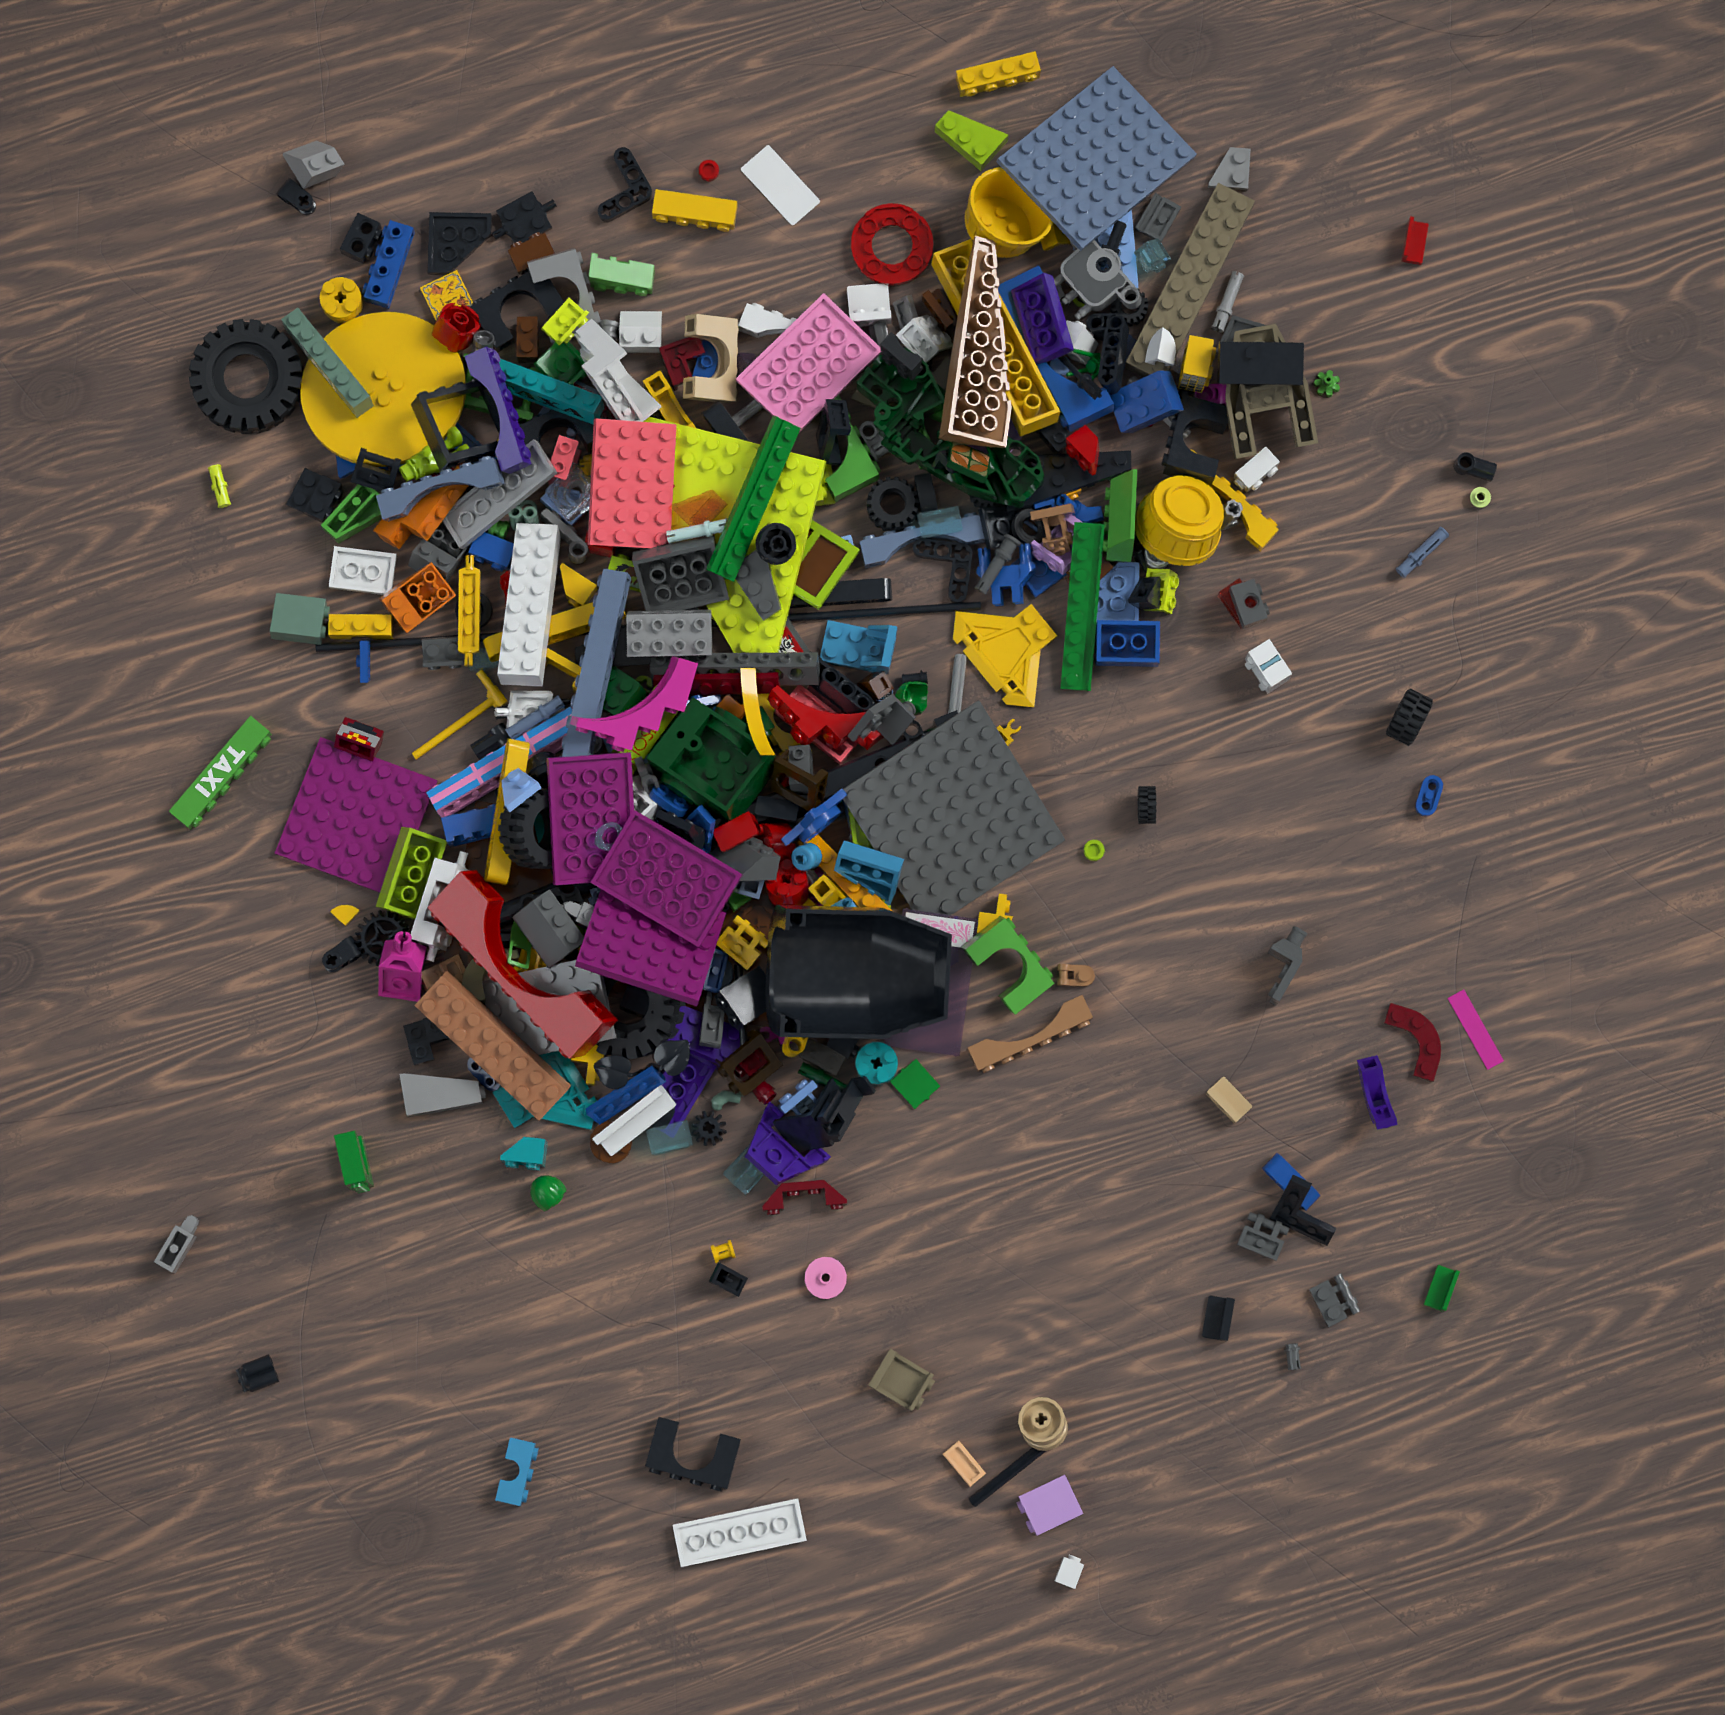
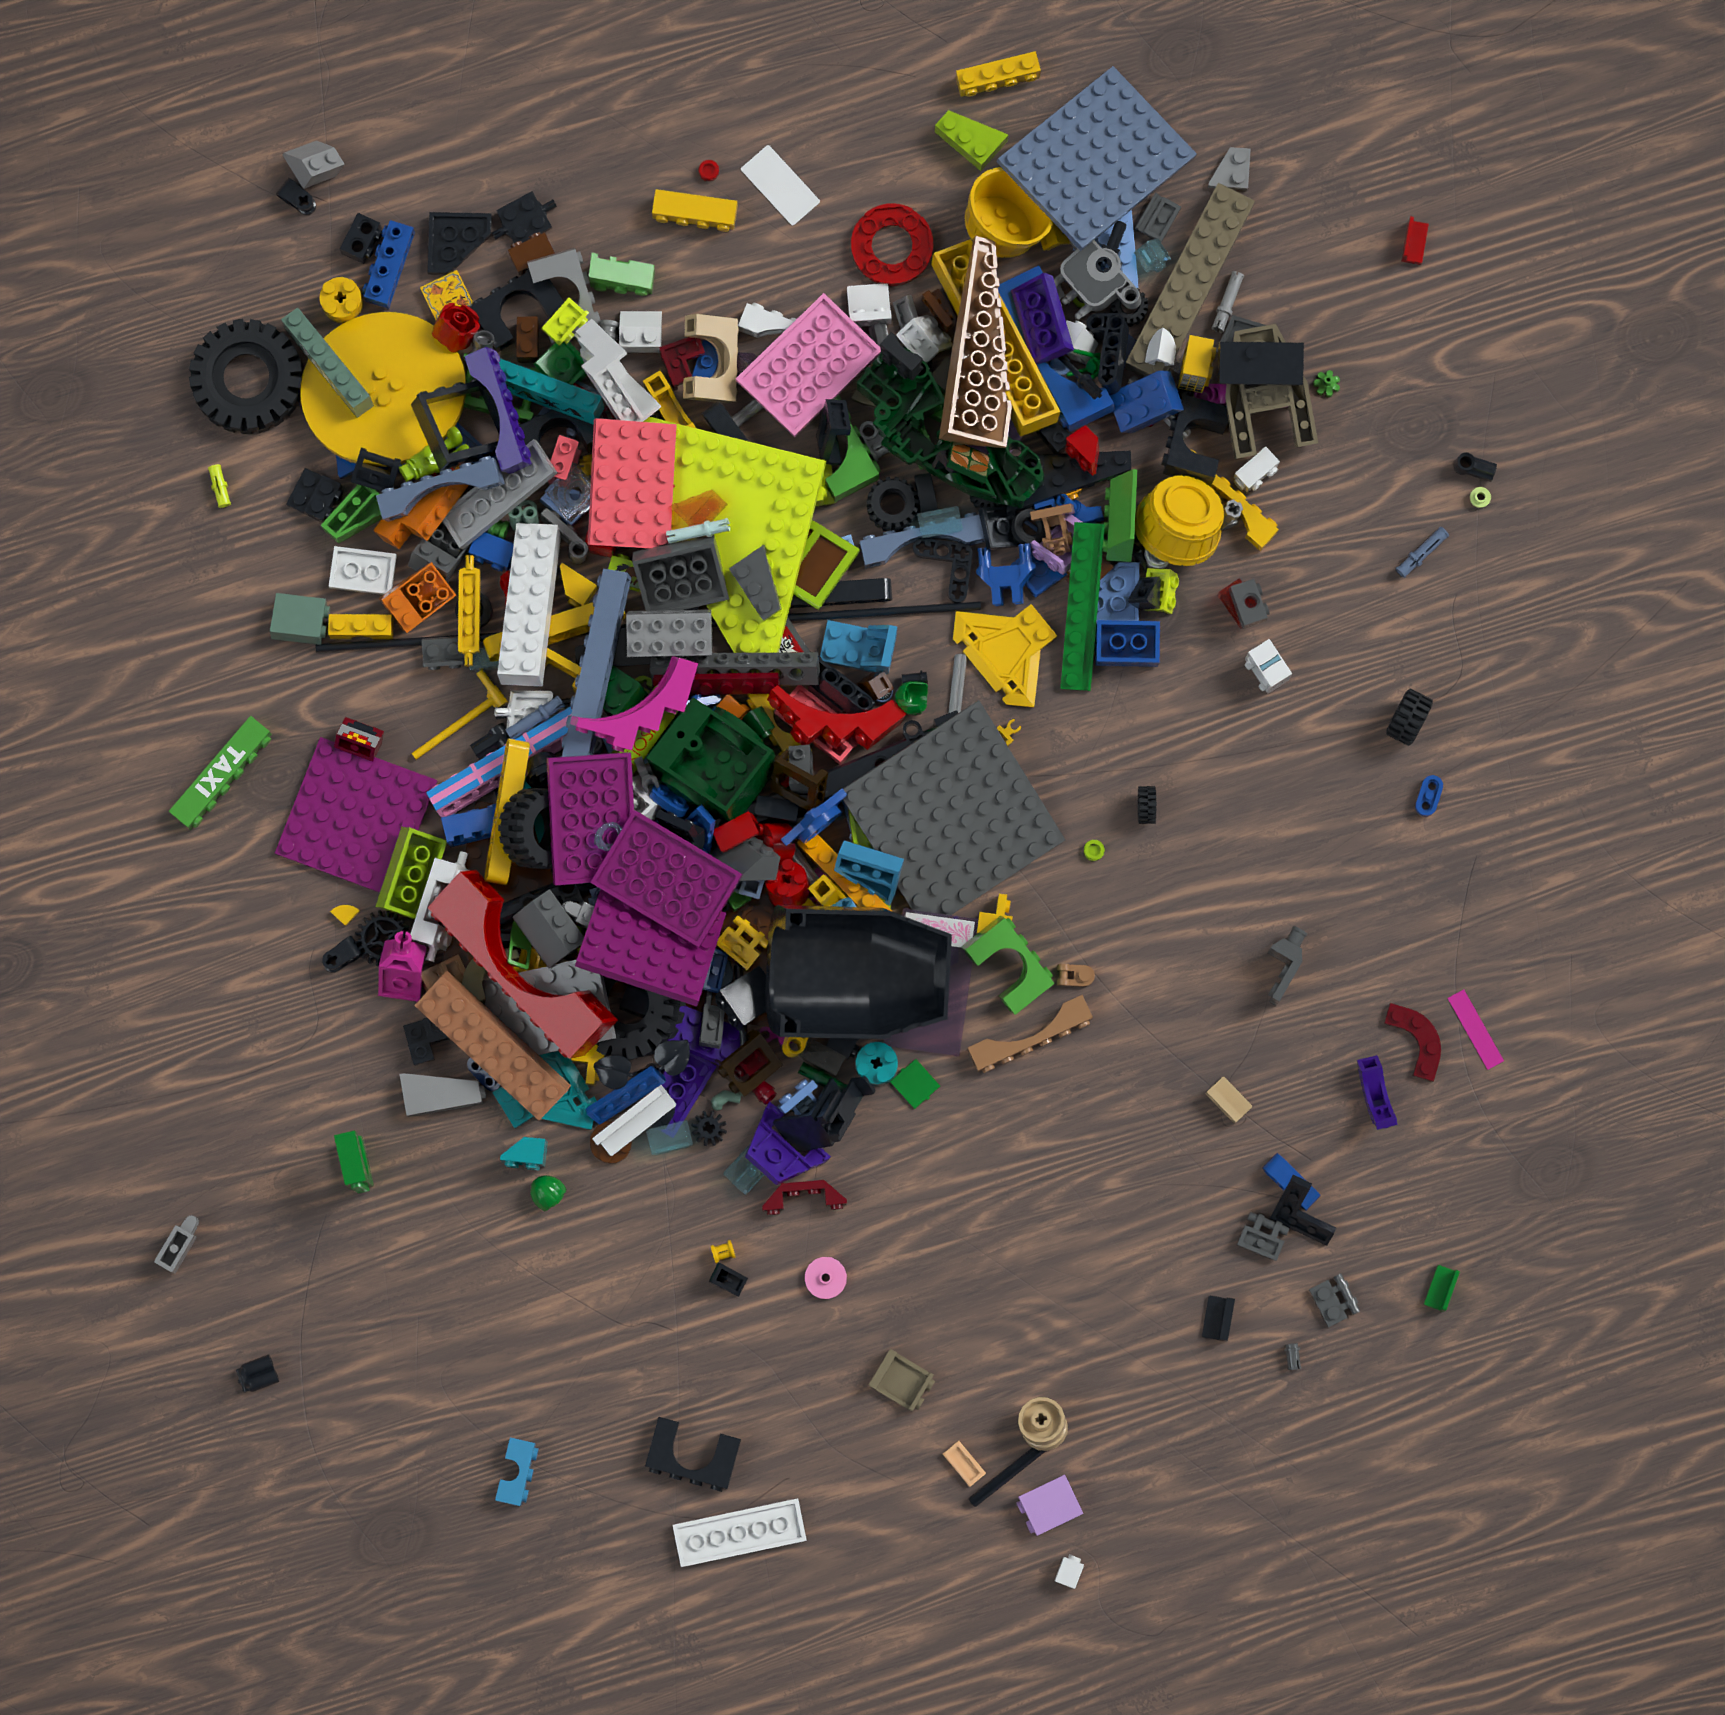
(363, 661): blue plate -> none
(517, 788): light blue wing -> none
(634, 186): black beam -> none
(752, 711): yellow sticker -> none
(753, 498): green plate -> none
(775, 543): black cone -> none
(806, 857): dark azure piece -> none
(887, 717): dark grey plate -> none
(1002, 556): dark grey pin -> none

